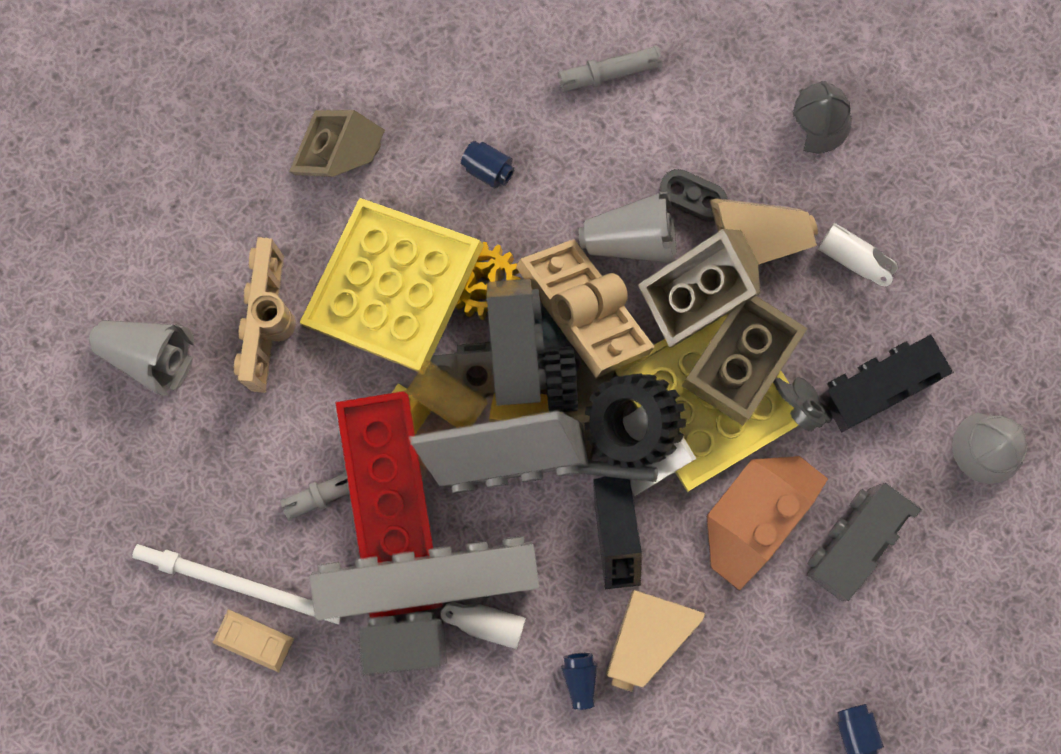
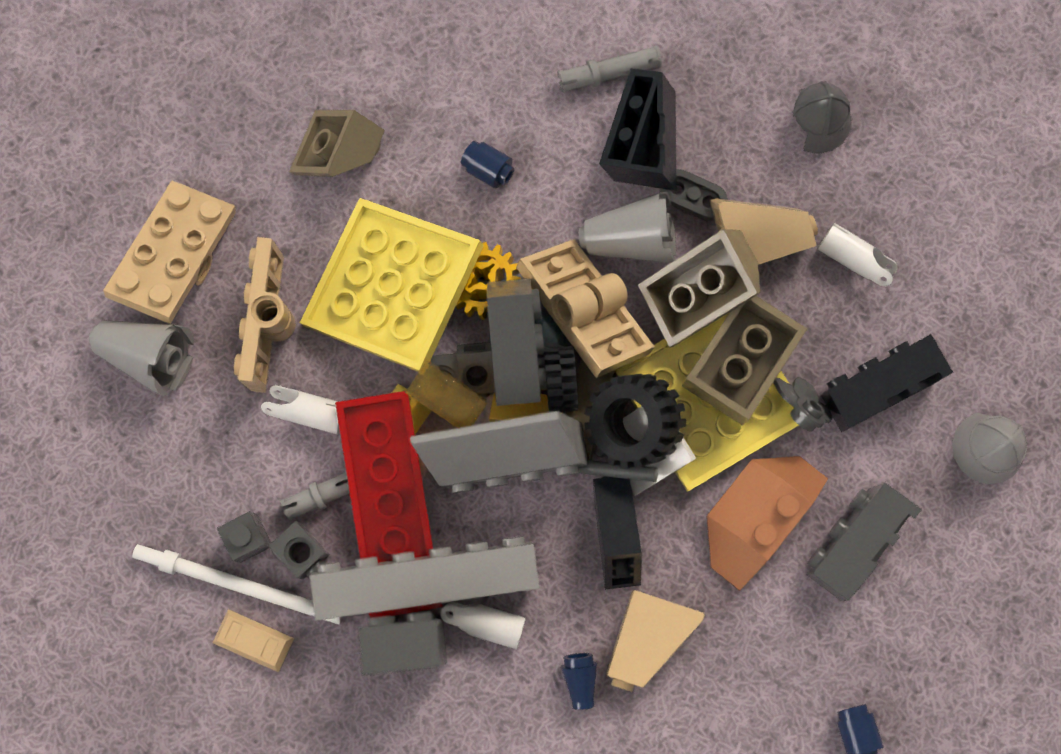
(170, 252): none -> tan plate
(244, 537): none -> dark grey brick
(285, 544): none -> dark grey brick
(303, 409): none -> white piece
(643, 133): none -> black wedge

